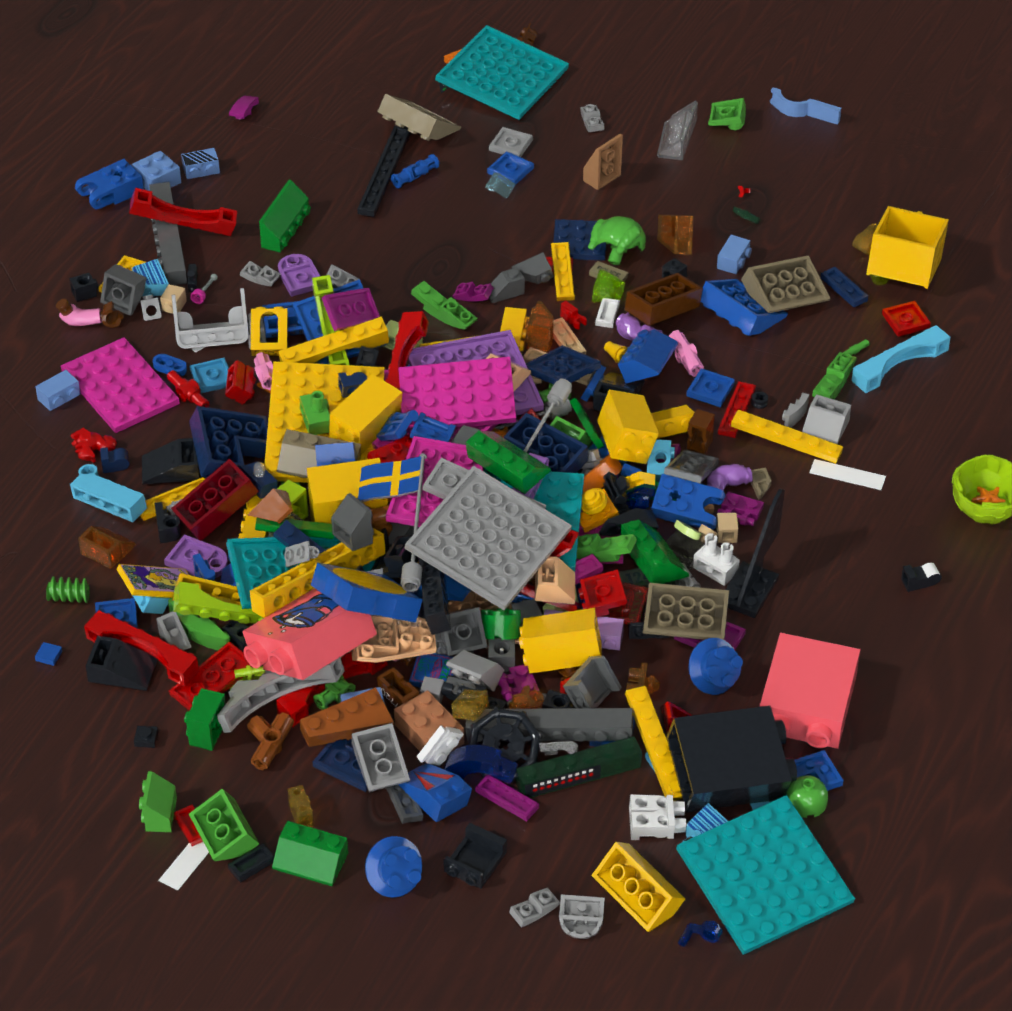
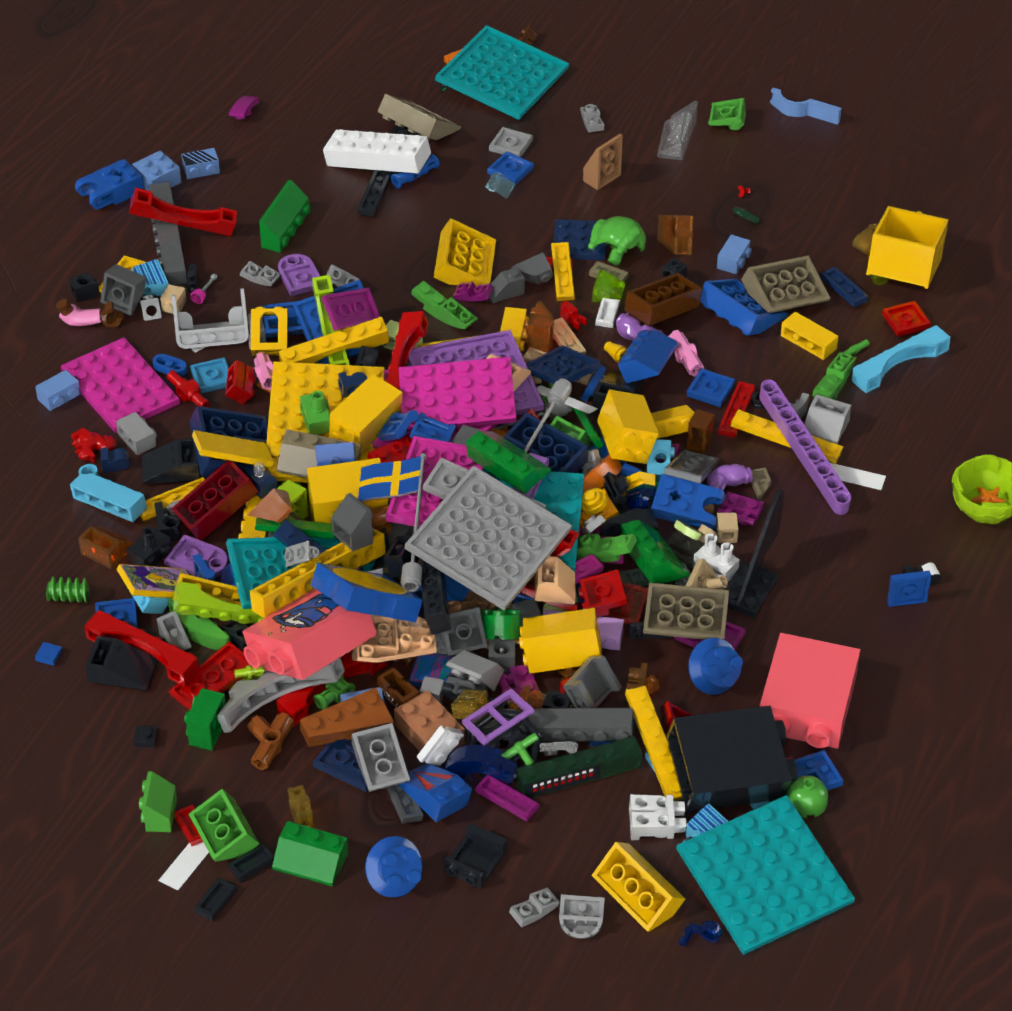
(136, 433): none -> light grey brick
(149, 548): none -> black brick
(215, 899): none -> black tile
(232, 448): none -> yellow tile
(377, 151): none -> white brick
(464, 255): none -> yellow slope
(519, 747): none -> bright green piece
(527, 711): none -> medium lavender window
(570, 401): none -> white sticker
(592, 523): none -> light grey plate
(706, 577): none -> tan plate
(805, 447): none -> medium lavender beam
(809, 335): none -> yellow brick
(909, 588): none -> blue tile

